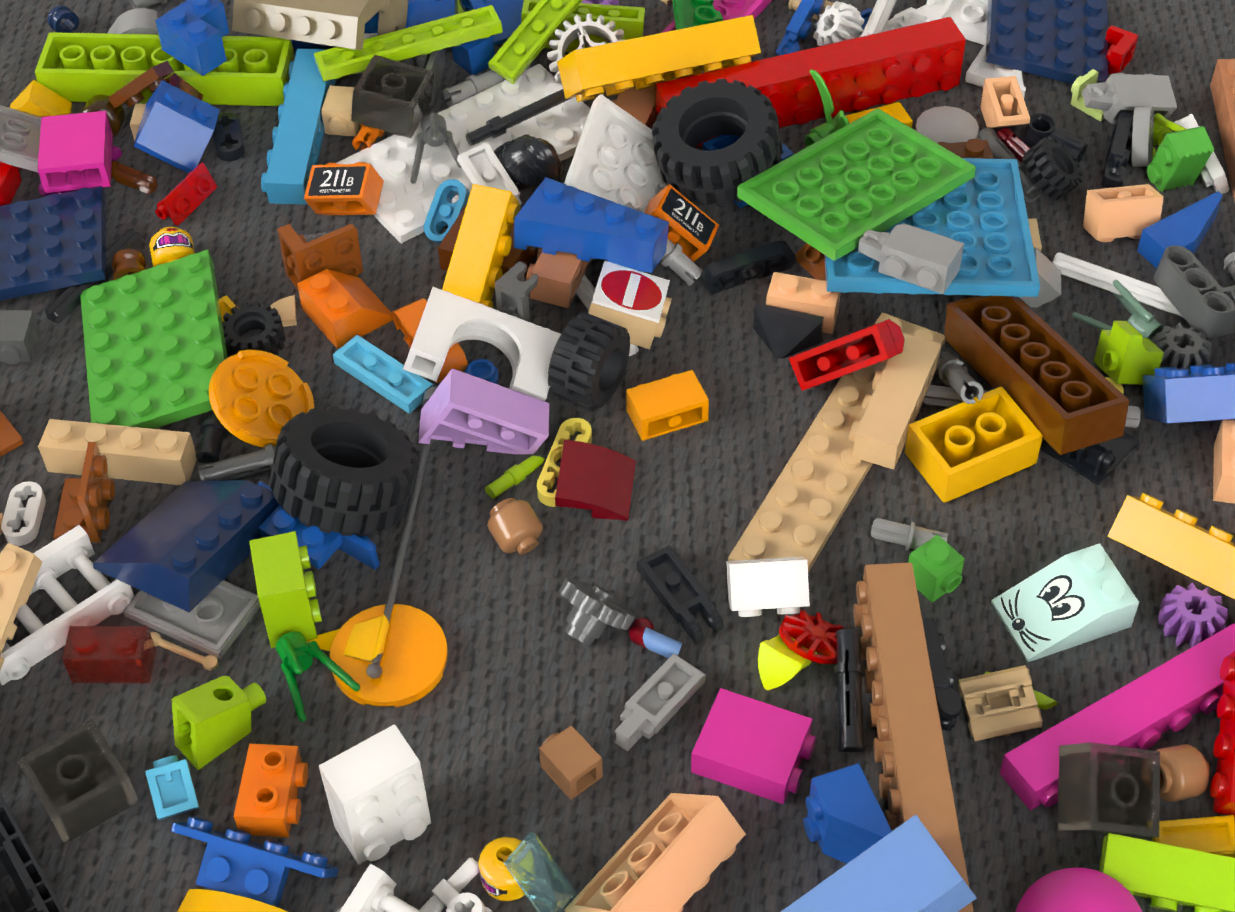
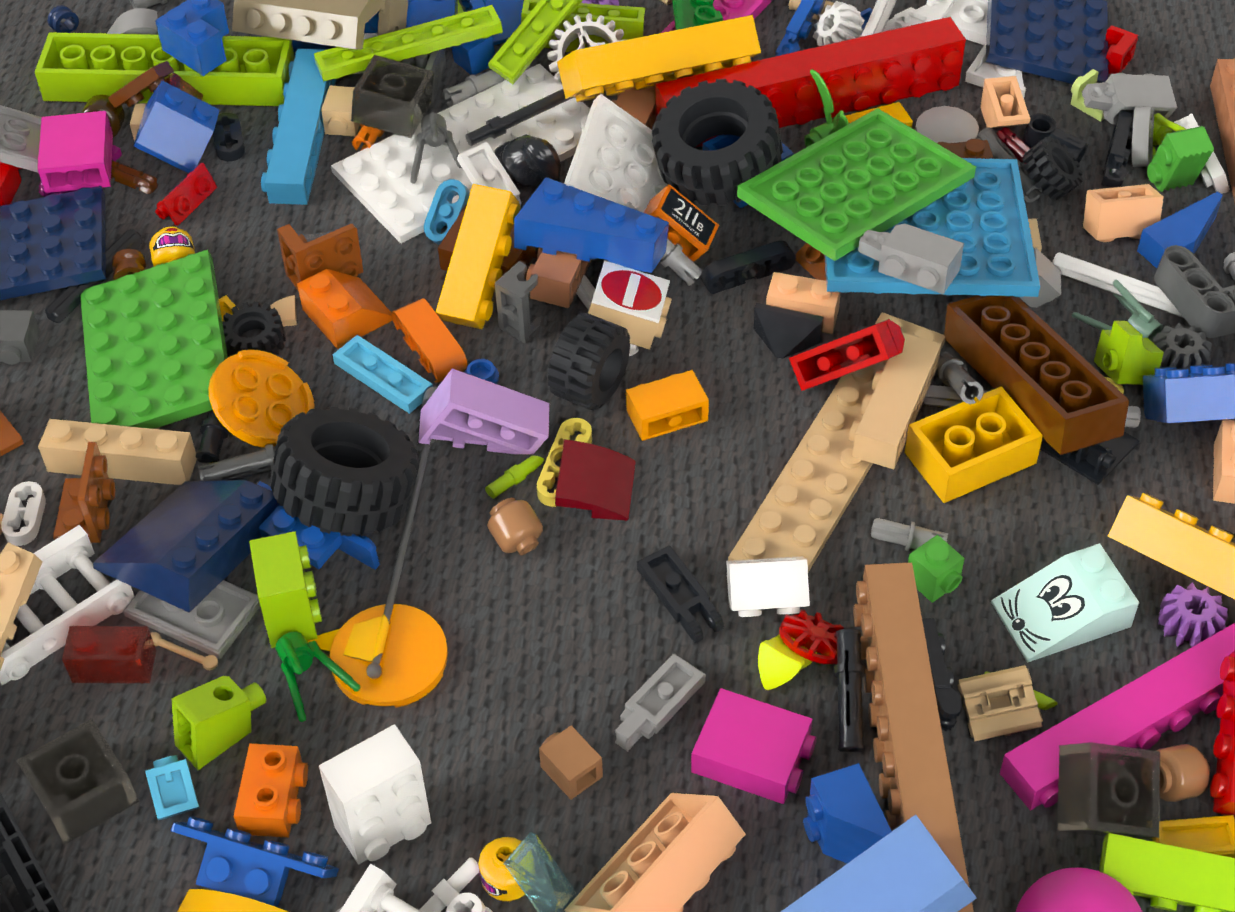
(41, 101): yellow slope -> none
(344, 189): brick -> none
(455, 319): white arch -> none
(592, 610): dark grey plant -> none
(643, 635): medium blue arm -> none

